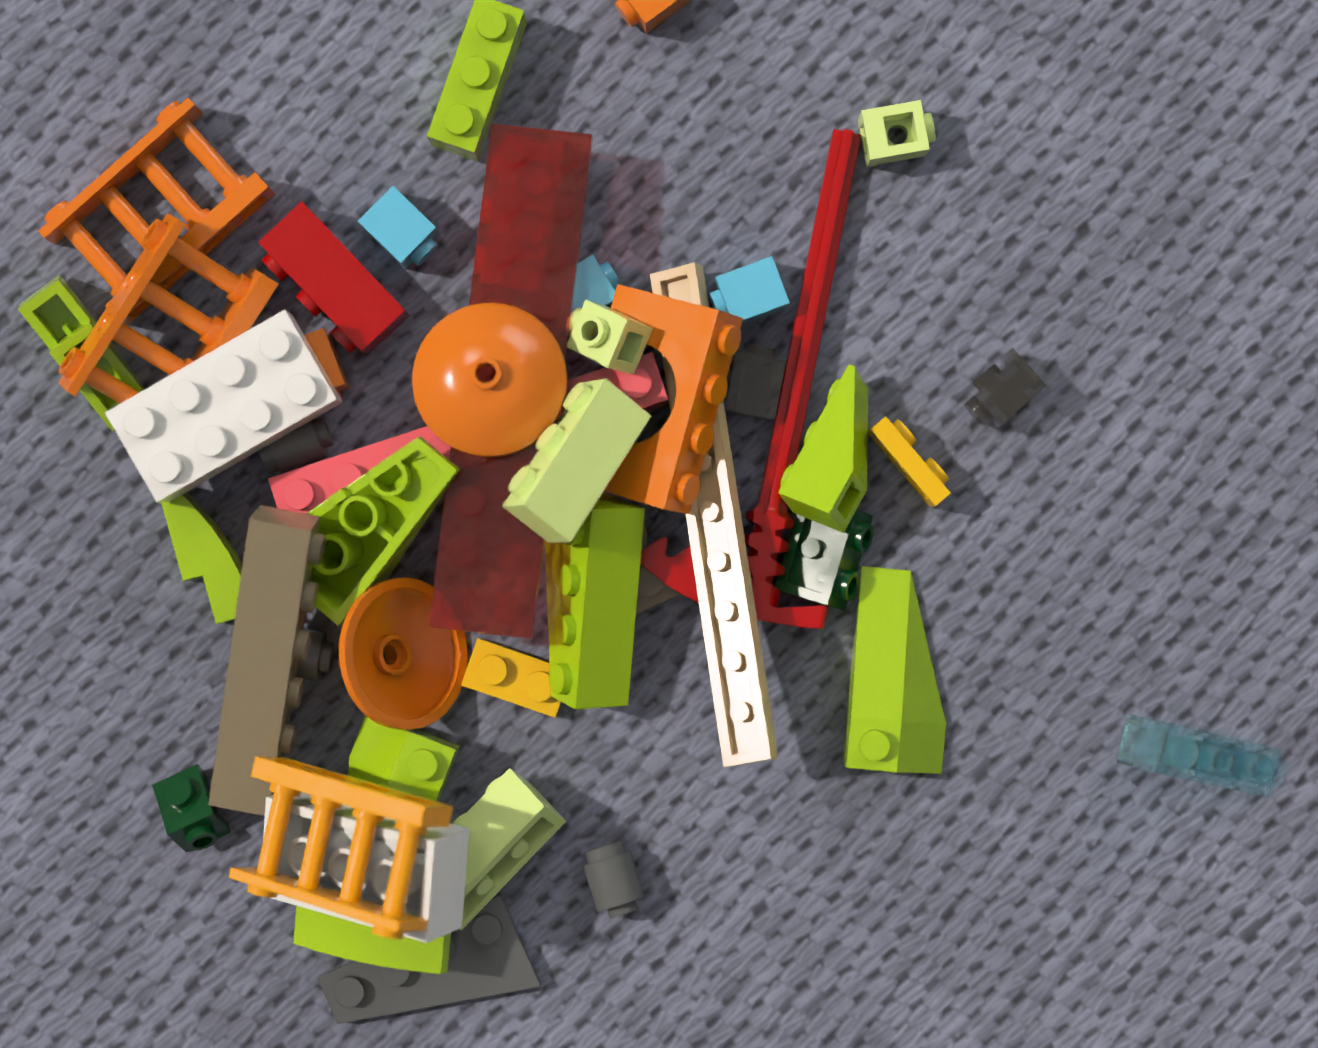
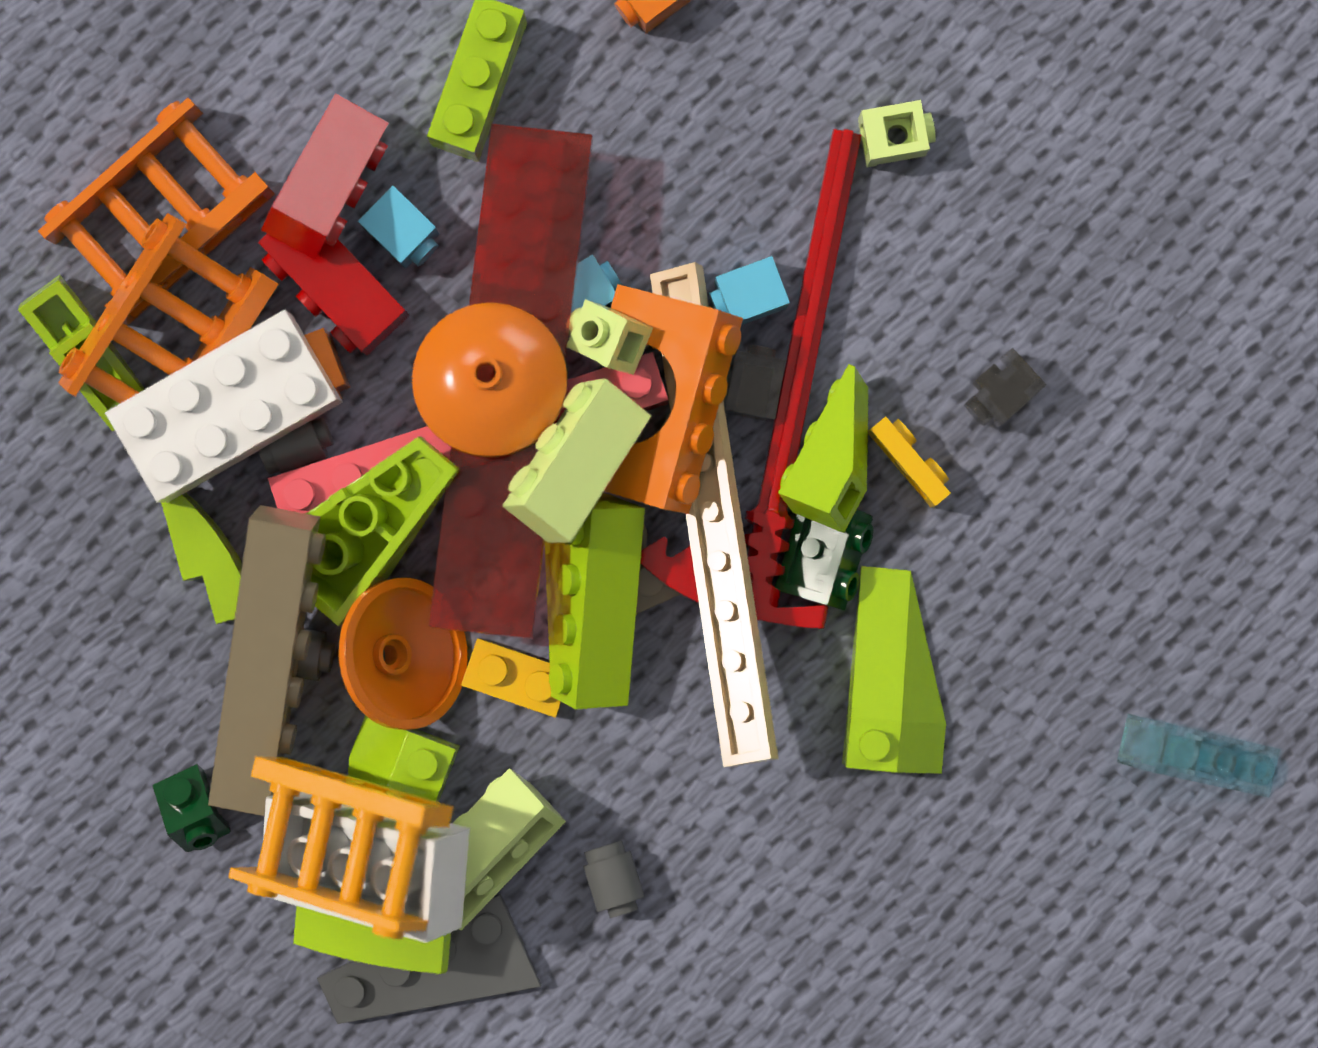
(327, 178): none -> brick

